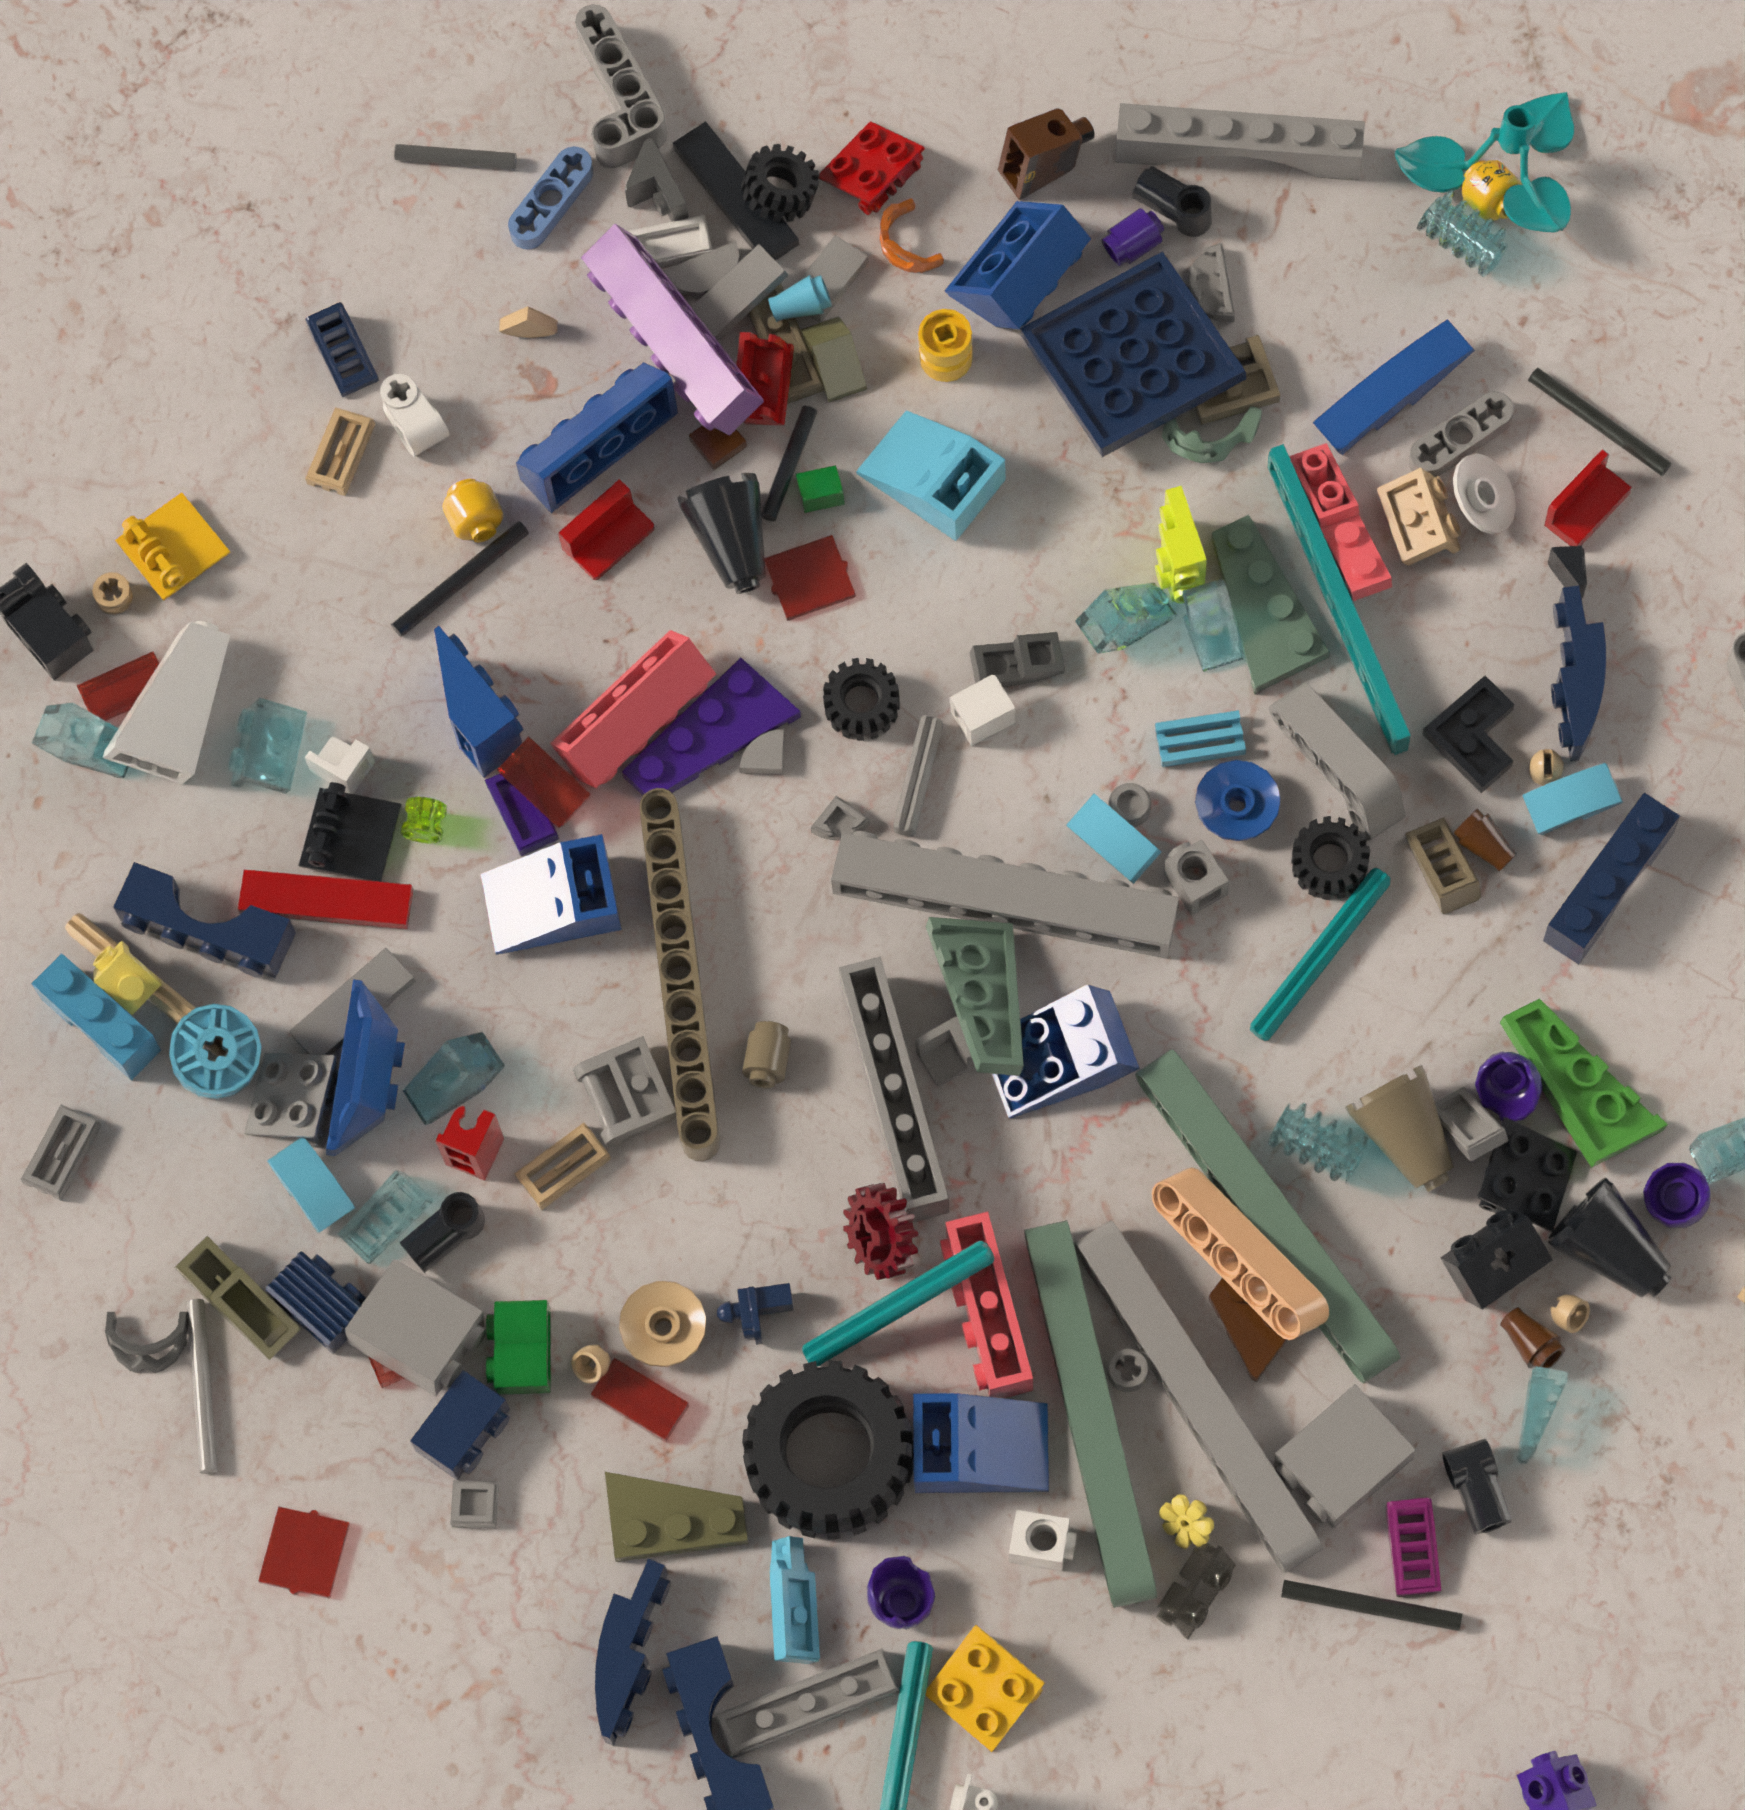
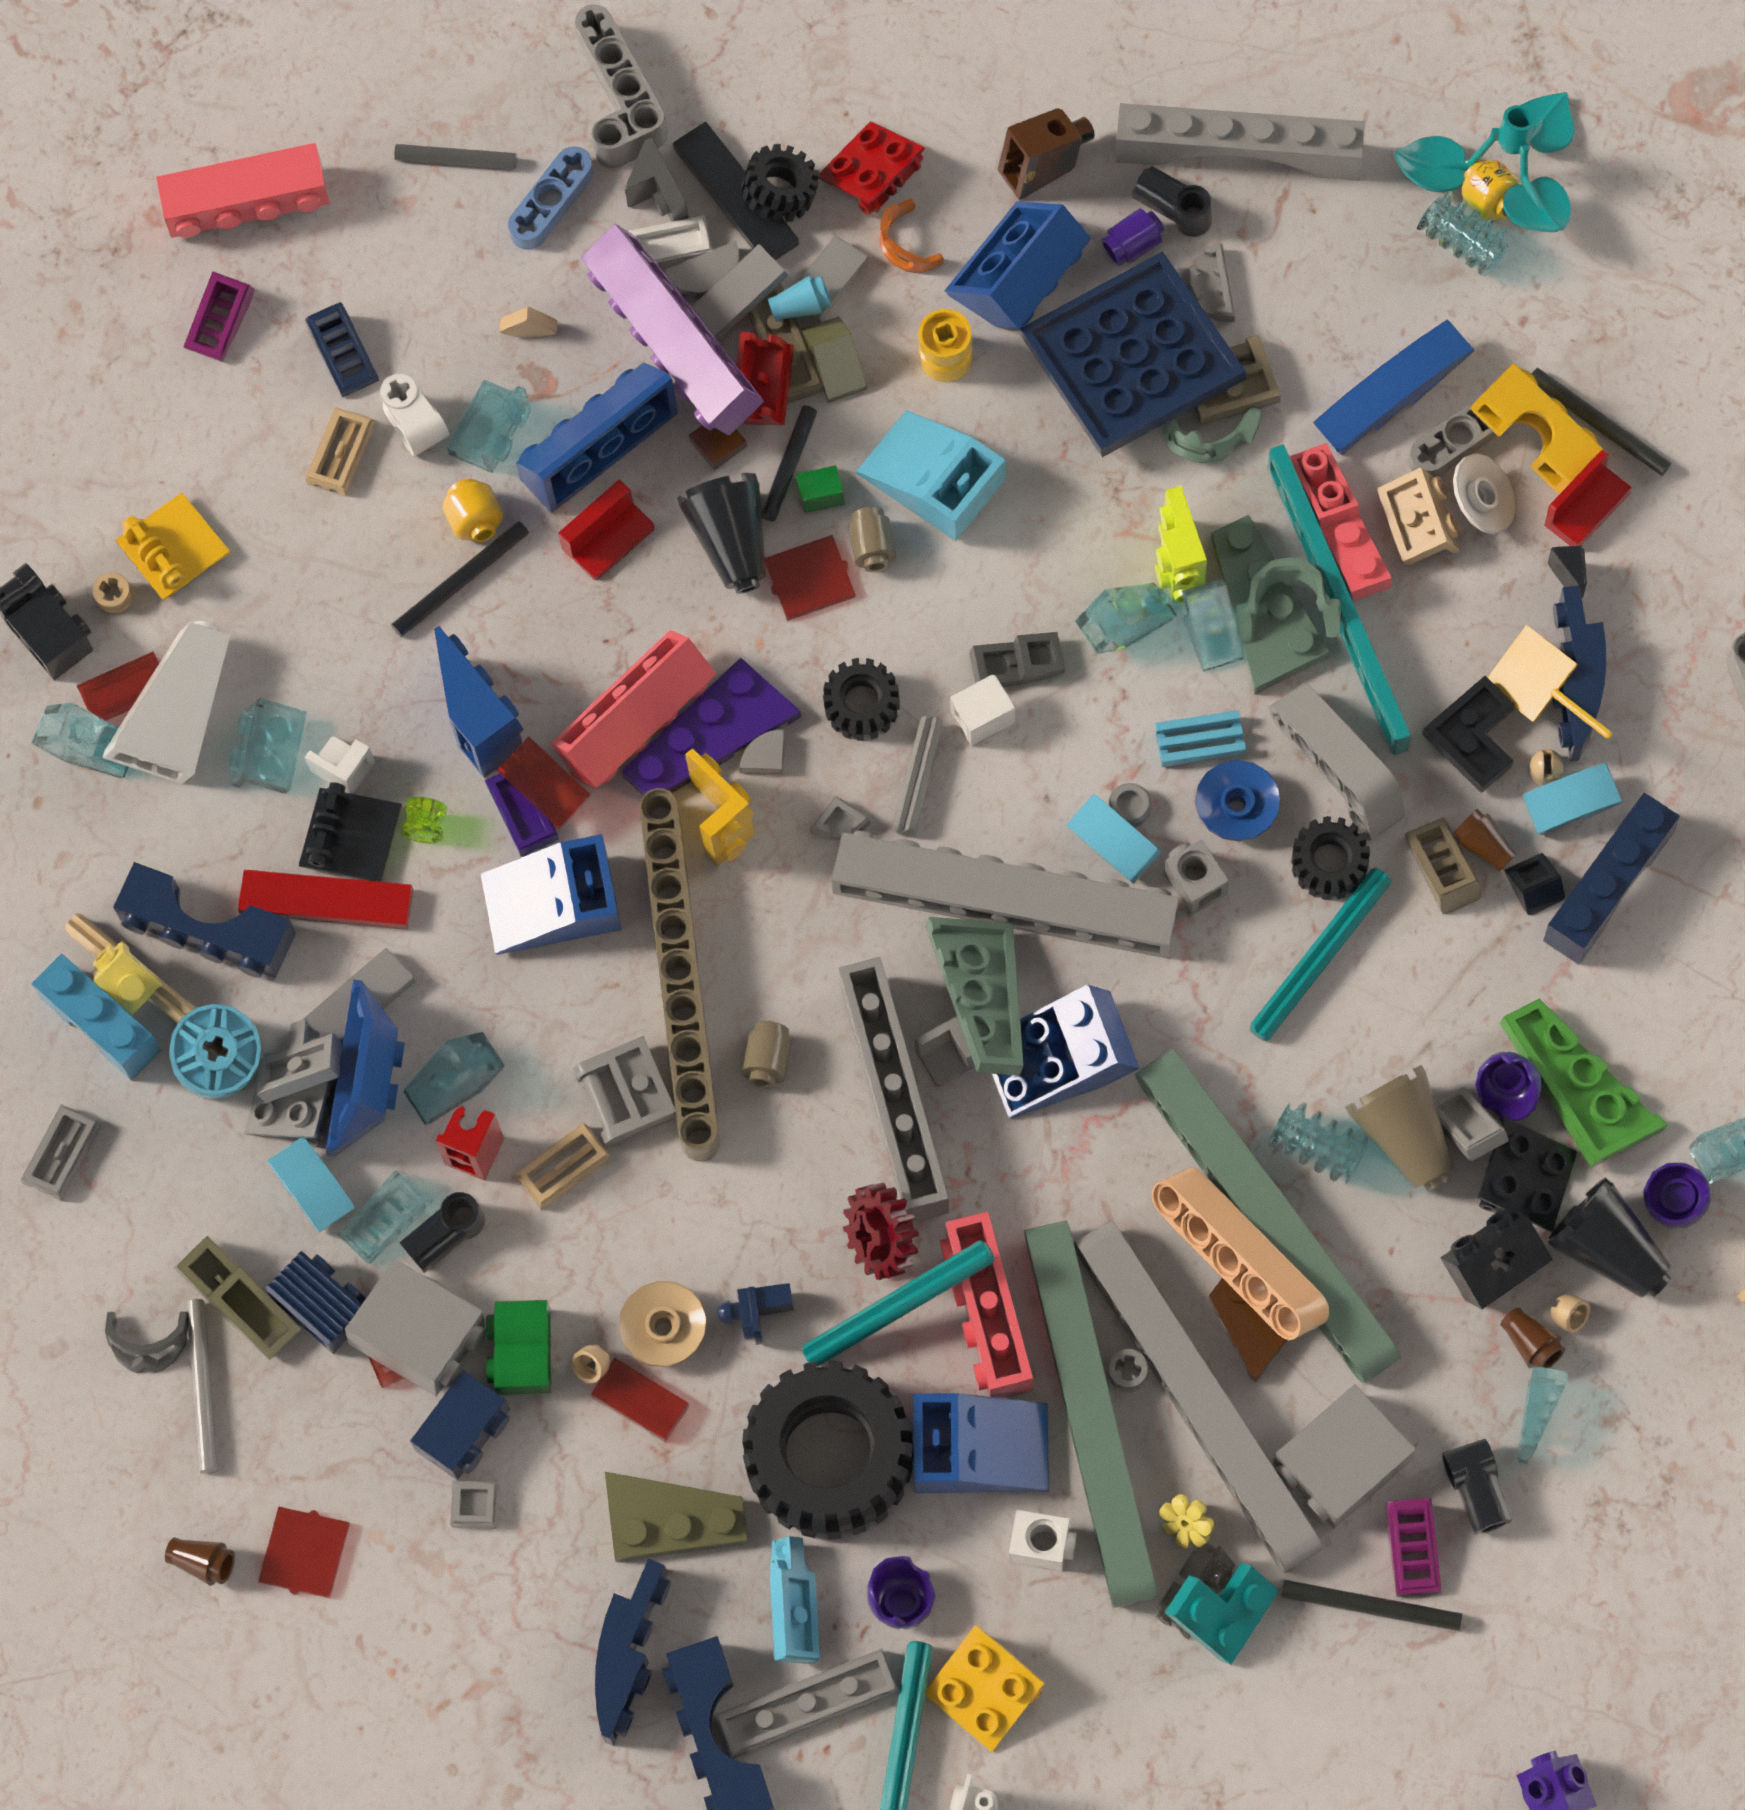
(202, 1559): none -> reddish brown cone
(238, 309): none -> magenta slope
(243, 190): none -> coral brick
(302, 1065): none -> light grey hinge
(489, 425): none -> clear light blue bracket
(732, 824): none -> yellow bracket
(872, 539): none -> dark tan brick
(1225, 1620): none -> teal plate
(1289, 572): none -> sand green helmet
(1519, 400): none -> yellow arch
(1533, 675): none -> piece
(1536, 883): none -> black slope

